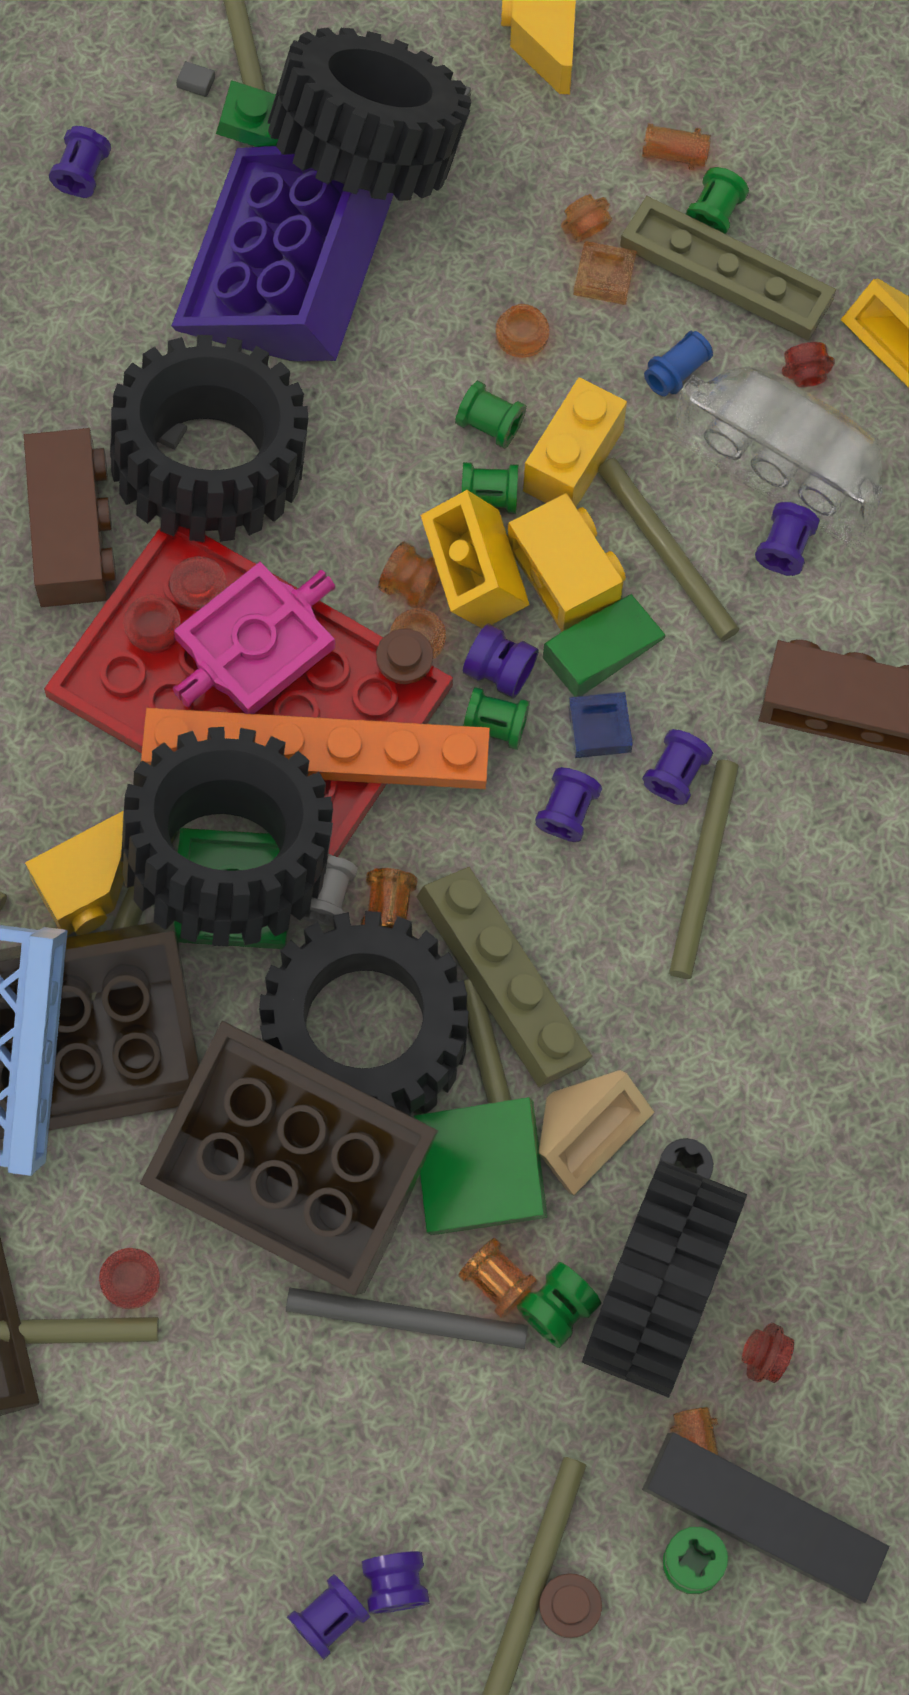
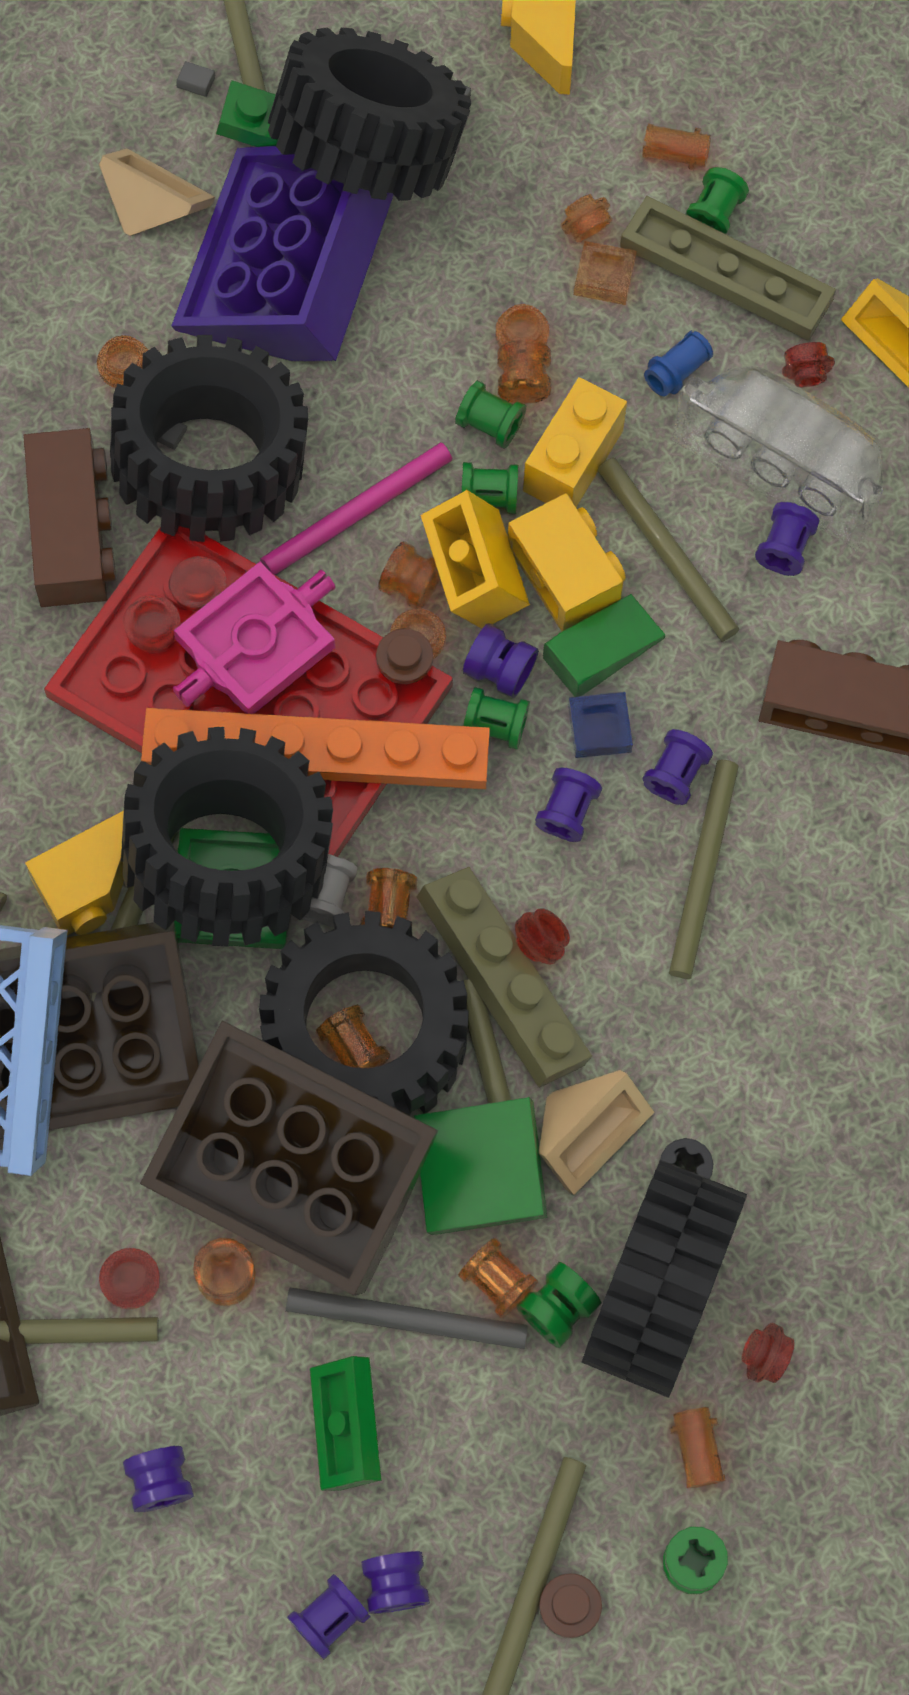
(80, 161): dark purple bush -> none
(117, 356): none -> clear orange plate
(148, 193): none -> tan slope
(158, 1478): none -> dark purple wheel
(232, 1280): none -> clear orange wheel
(345, 1424): none -> green plate
(351, 1039): none -> clear orange bush
(356, 509): none -> dark pink bar
(524, 371): none -> clear orange wheel
(542, 936): none -> clear red plate
(766, 1518): black tile -> none

